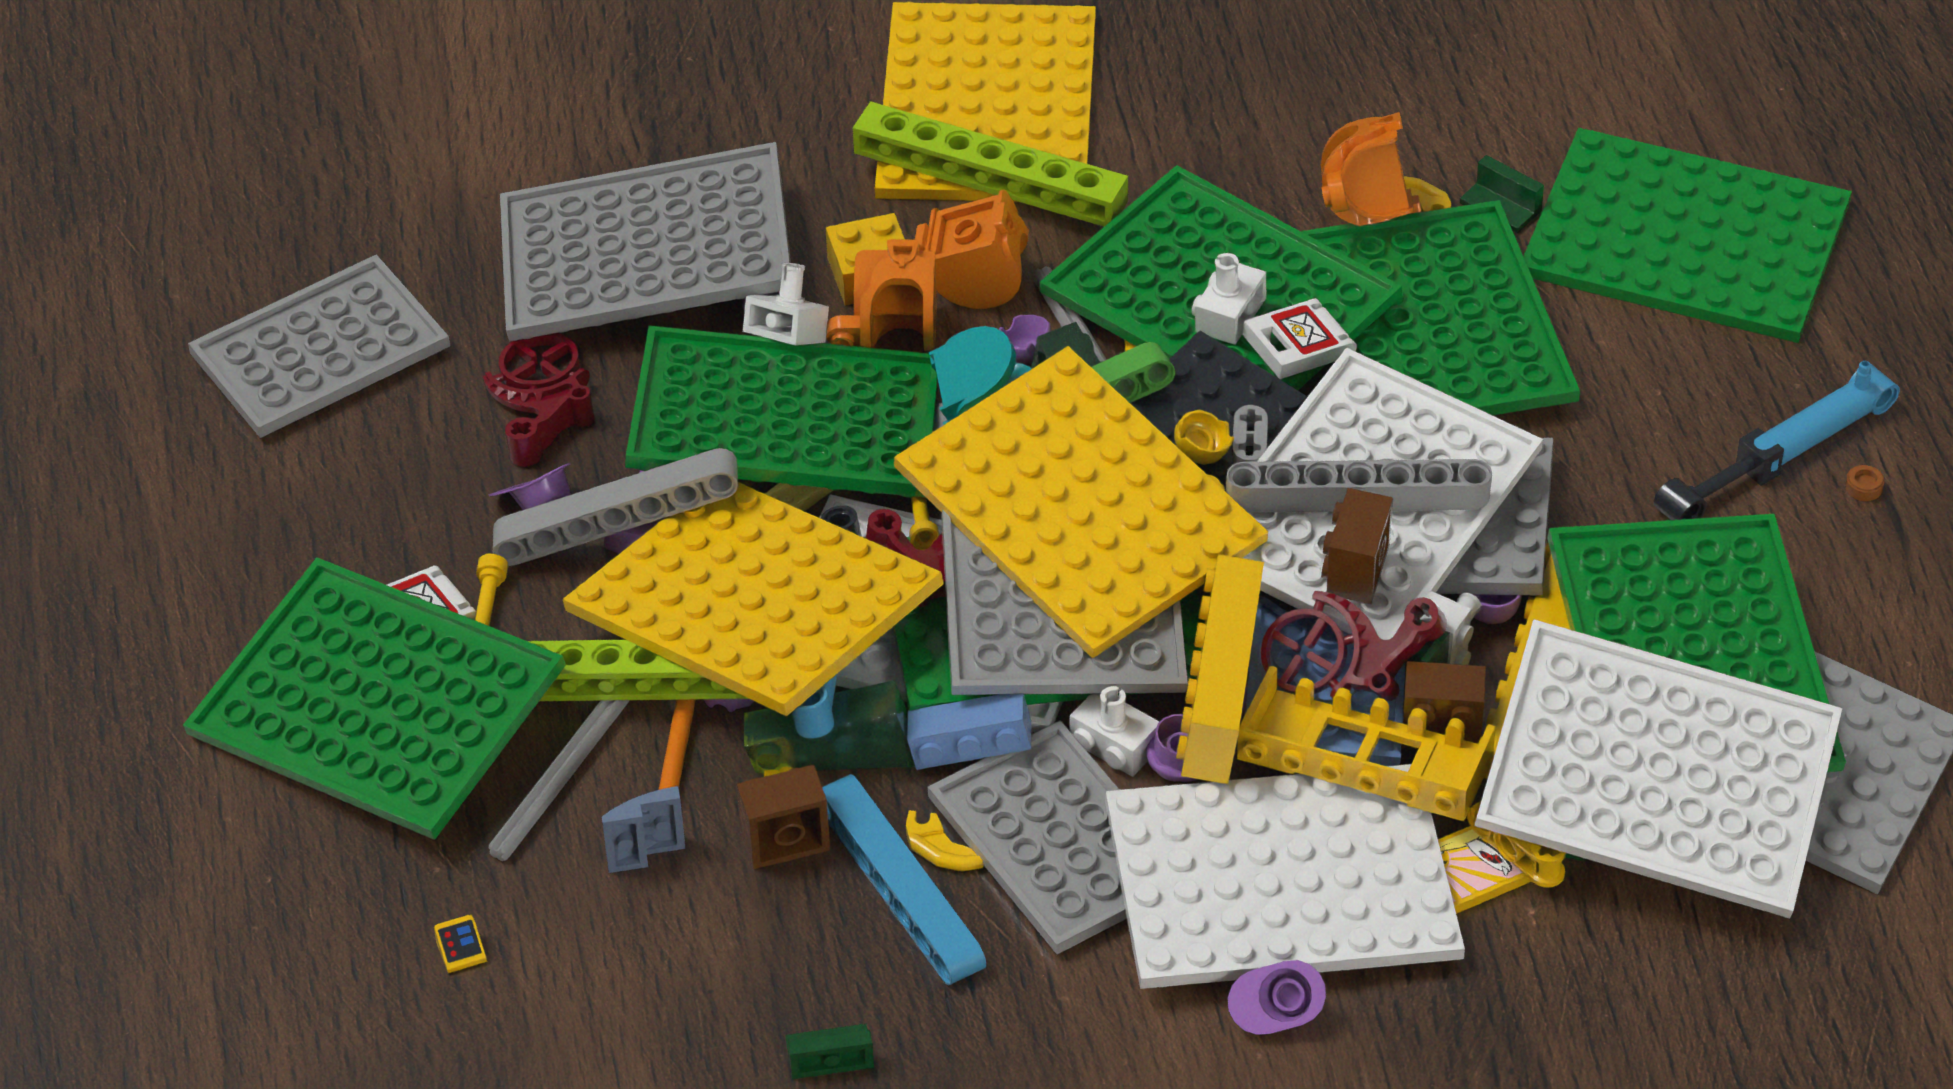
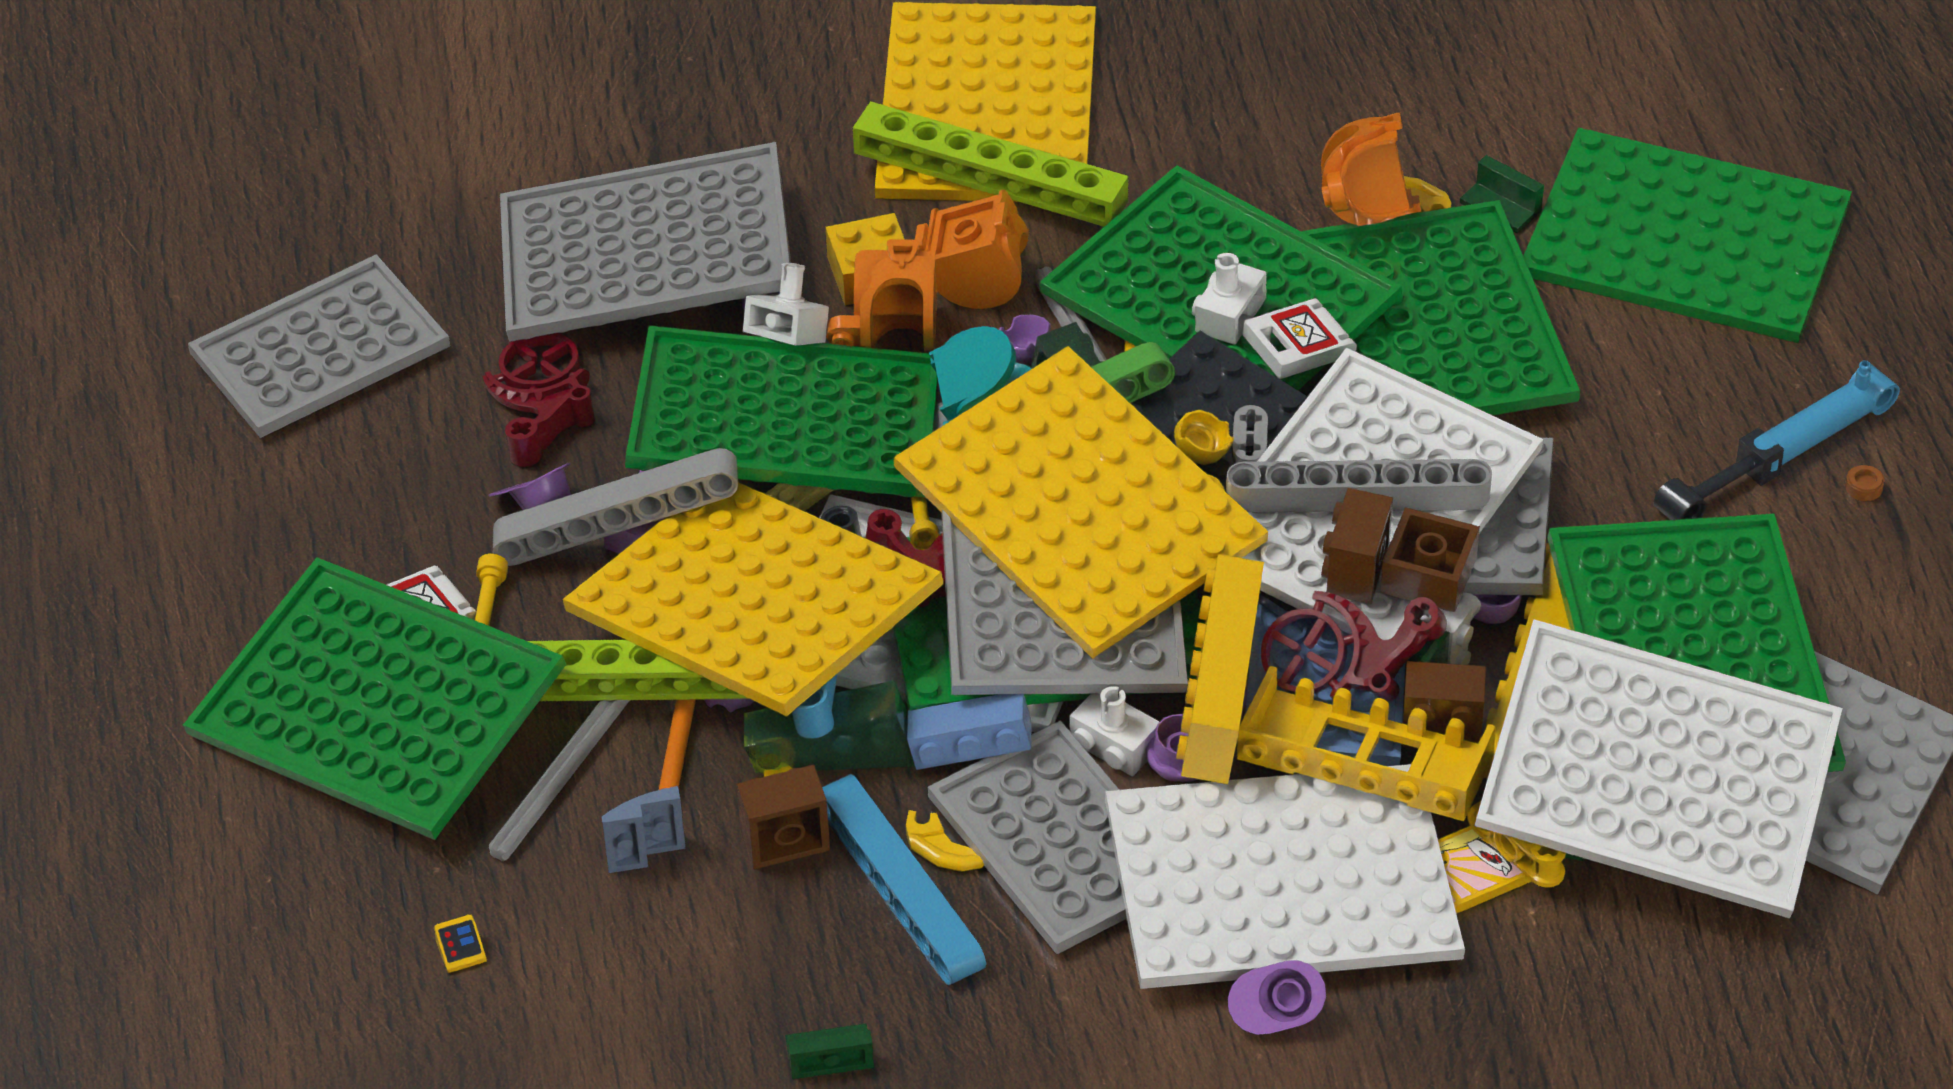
(1429, 558): none -> reddish brown brick

